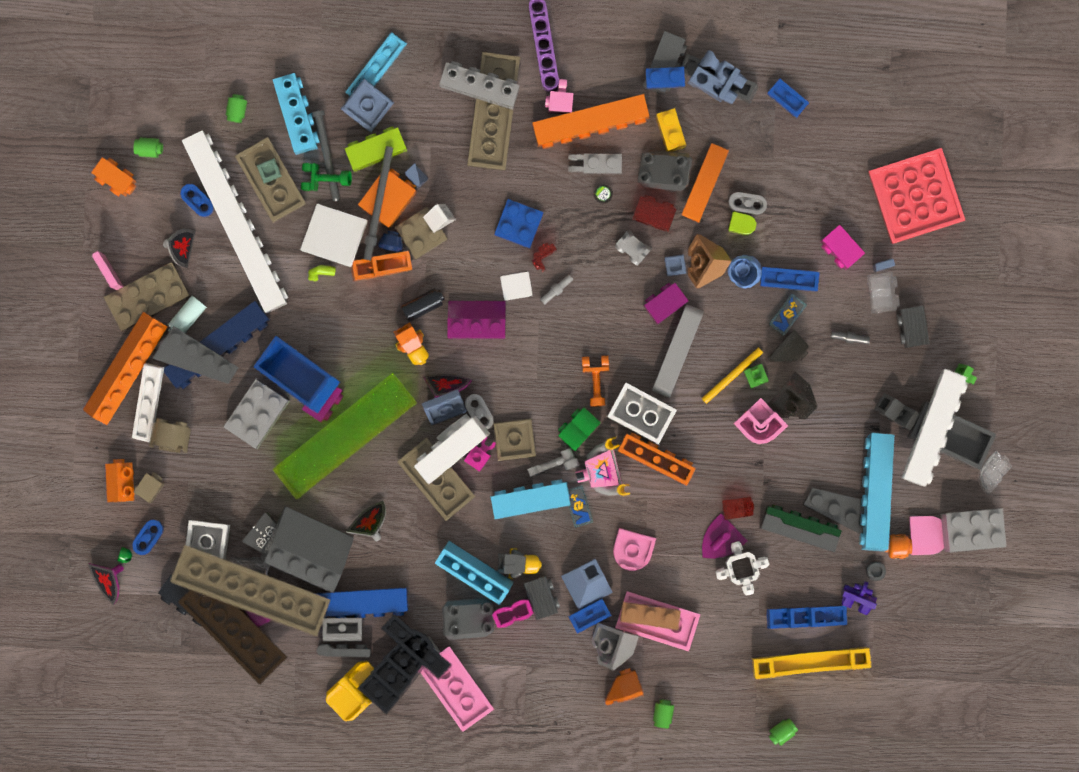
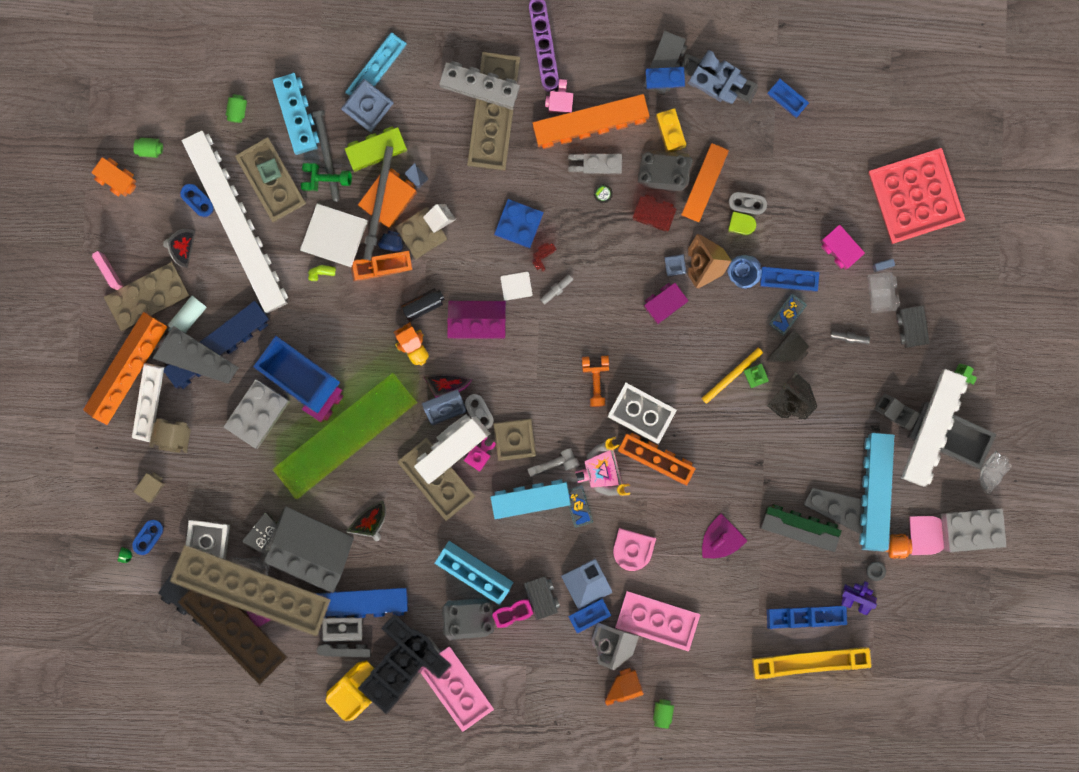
(107, 580): shield -> none
(119, 481): orange brick -> none
(516, 563): dark grey piece -> none
(578, 429): green brick -> none
(633, 247): light grey piece -> none
(650, 615): medium nougat brick -> none
(677, 351): light grey beam -> none
(738, 508): clear red bracket -> none
(747, 587): white piece -> none
(760, 423): bright pink brick -> none
(782, 732): bright green brick -> none

